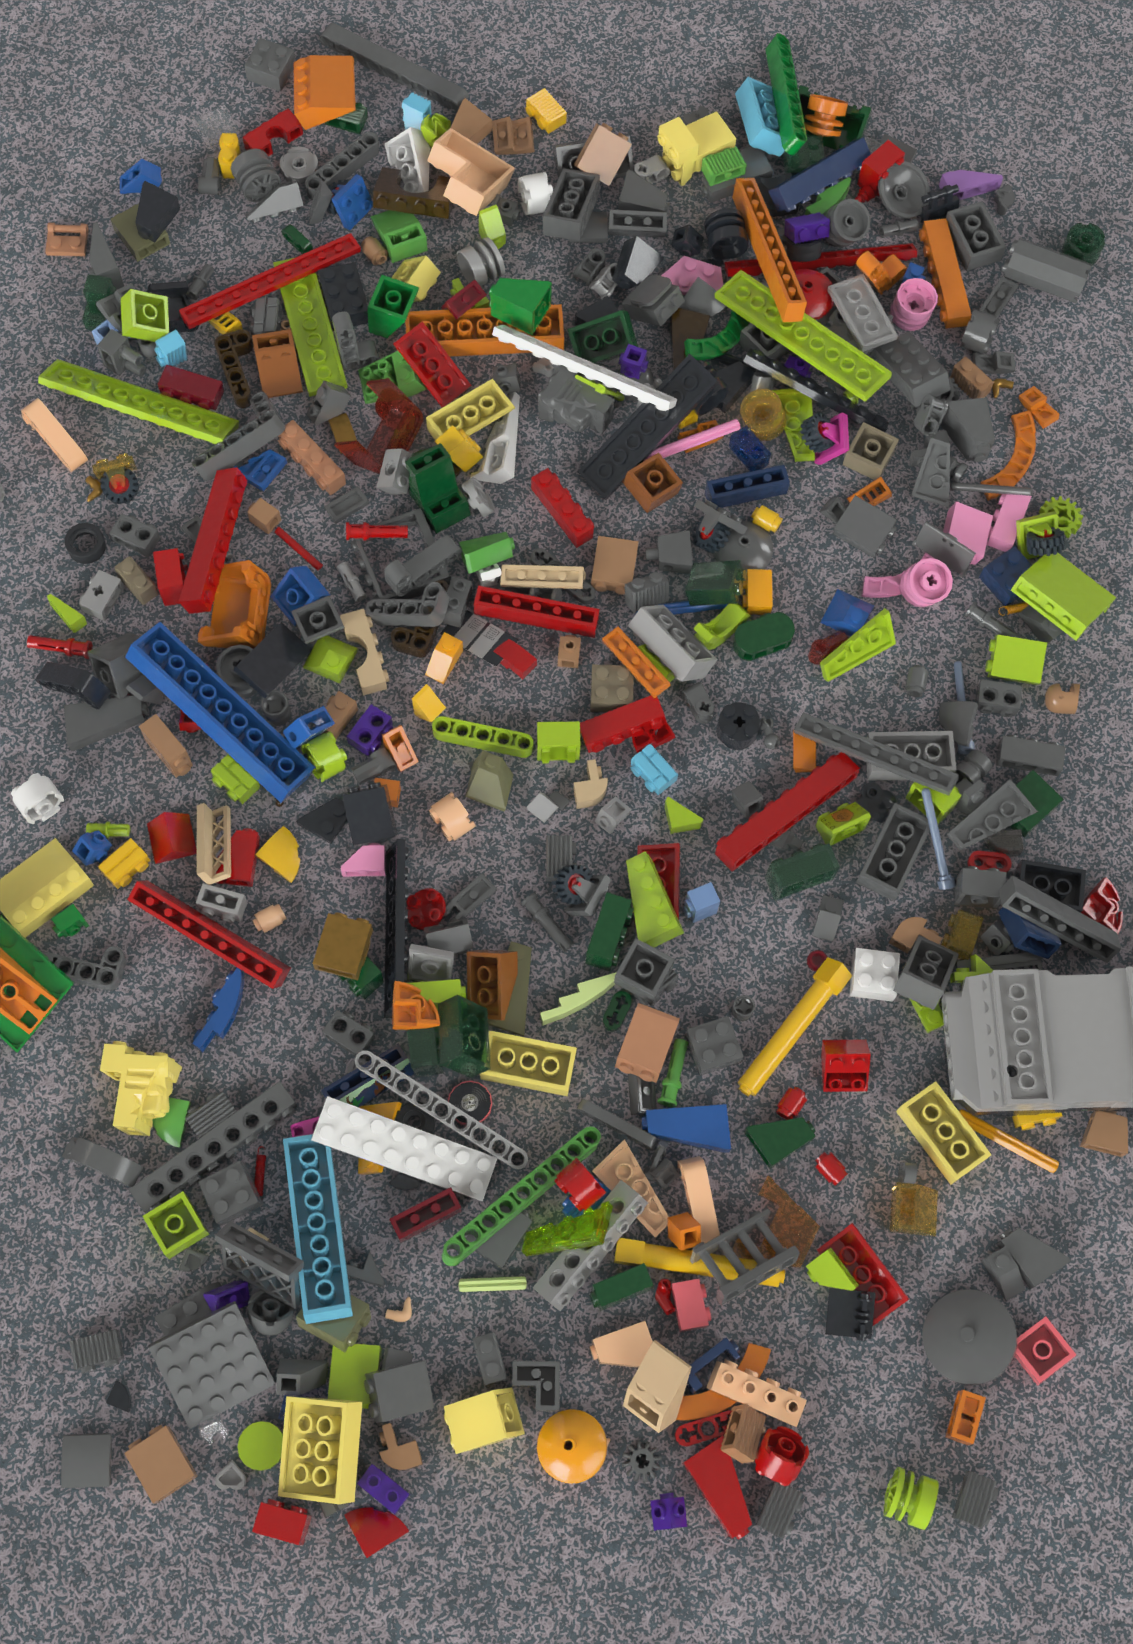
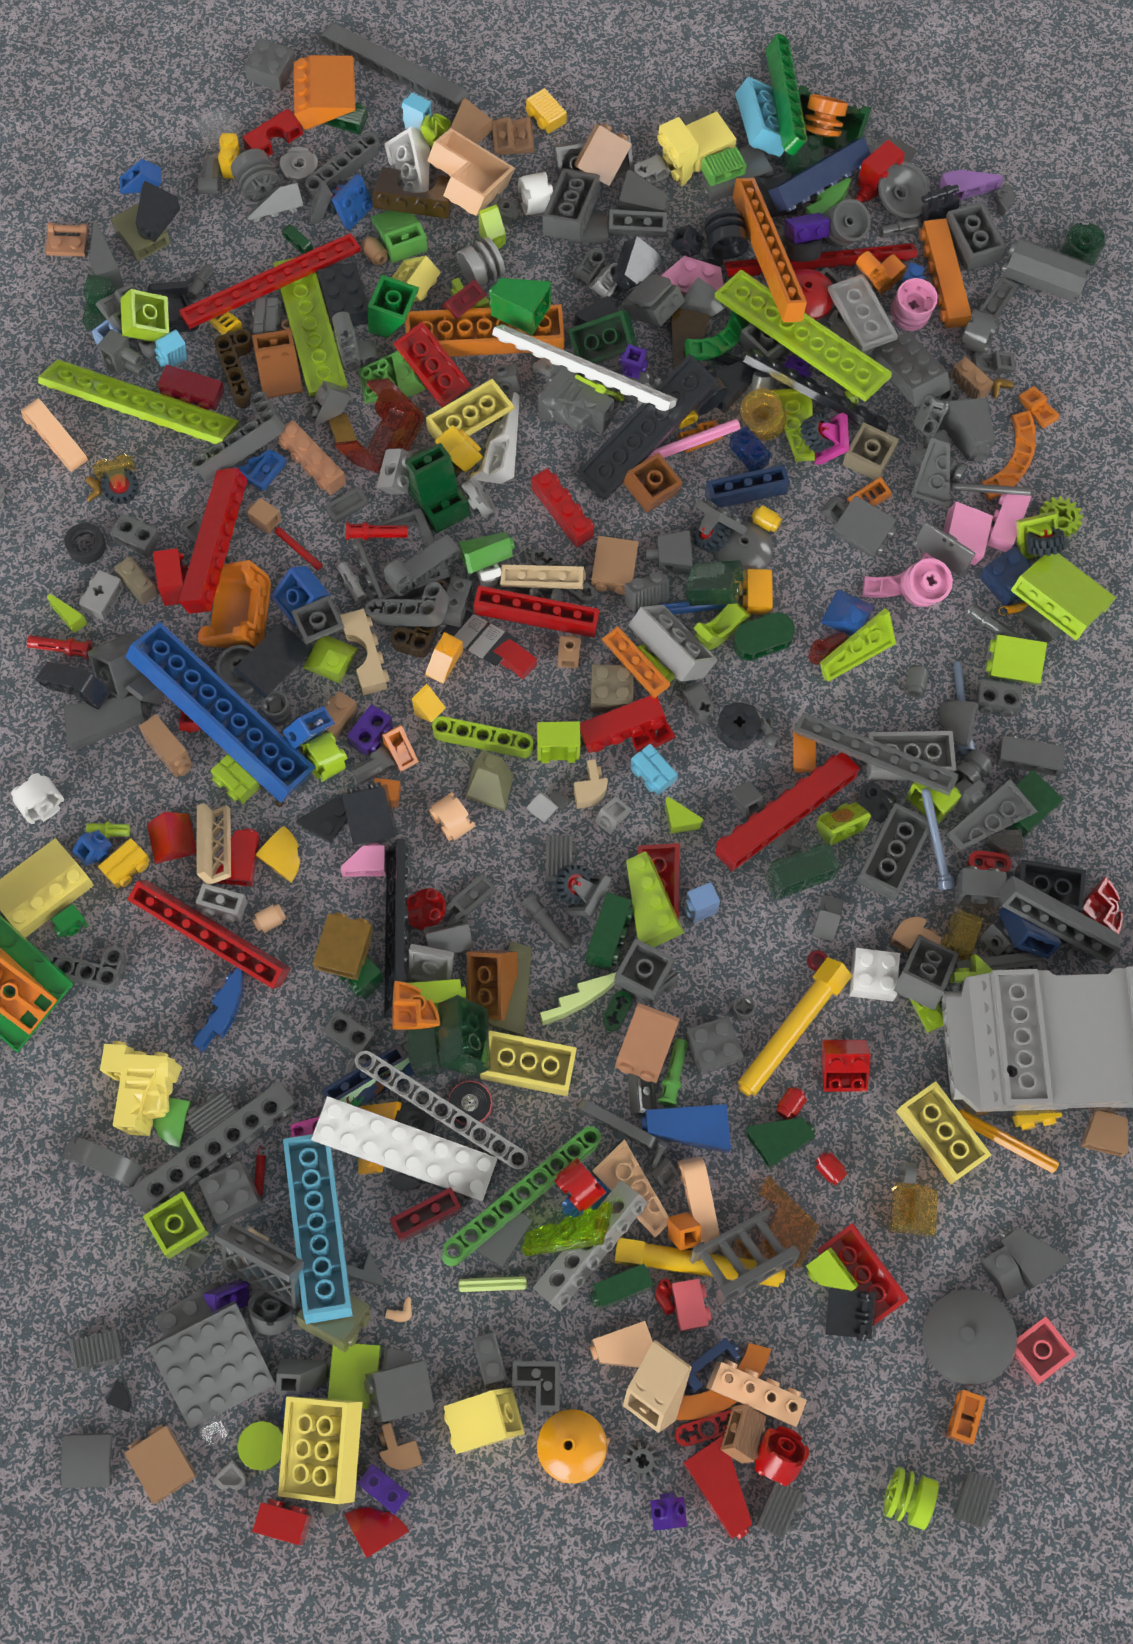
(1060, 701): medium nougat helmet -> none

